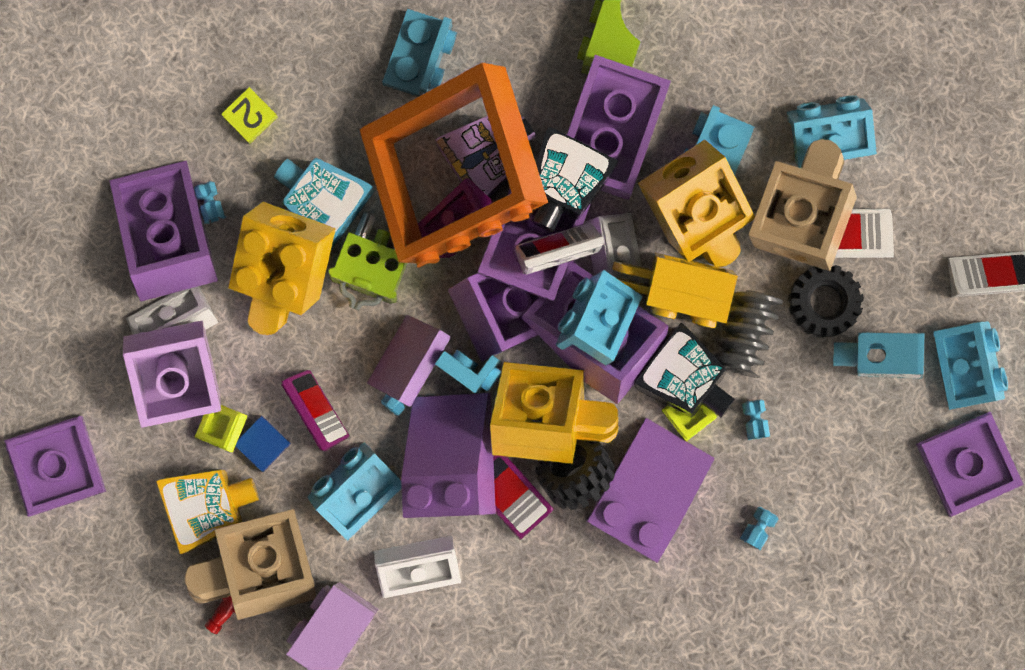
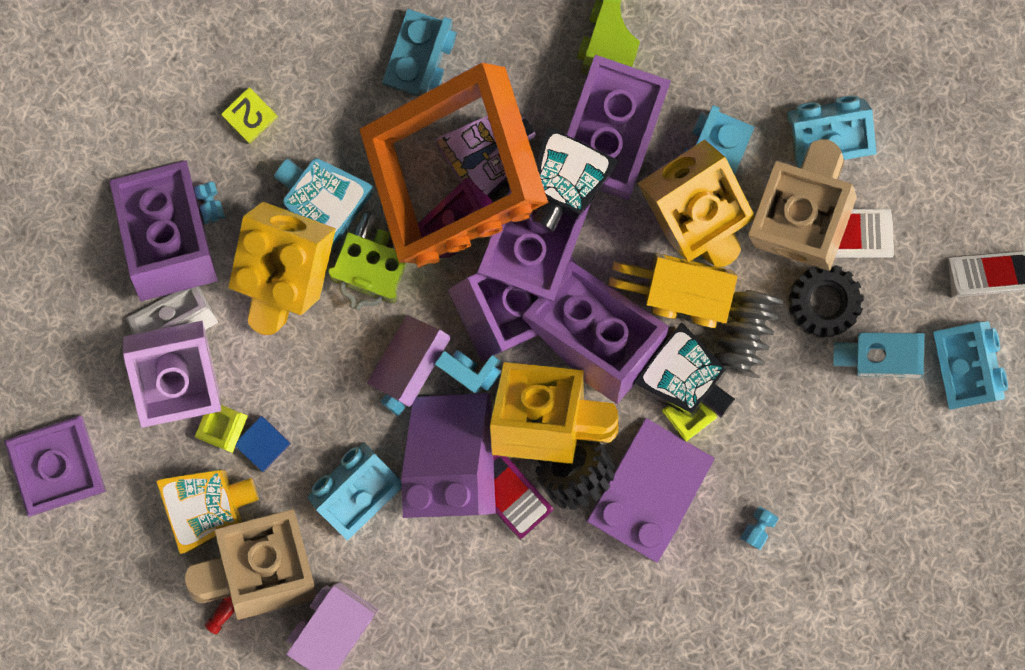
(315, 410): slope -> none
(417, 566): white slope -> none
(559, 248): white slope -> none
(599, 317): medium azure bracket -> none
(618, 245): white slope -> none
(756, 427): medium azure piece -> none
(969, 464): medium lavender tile -> none

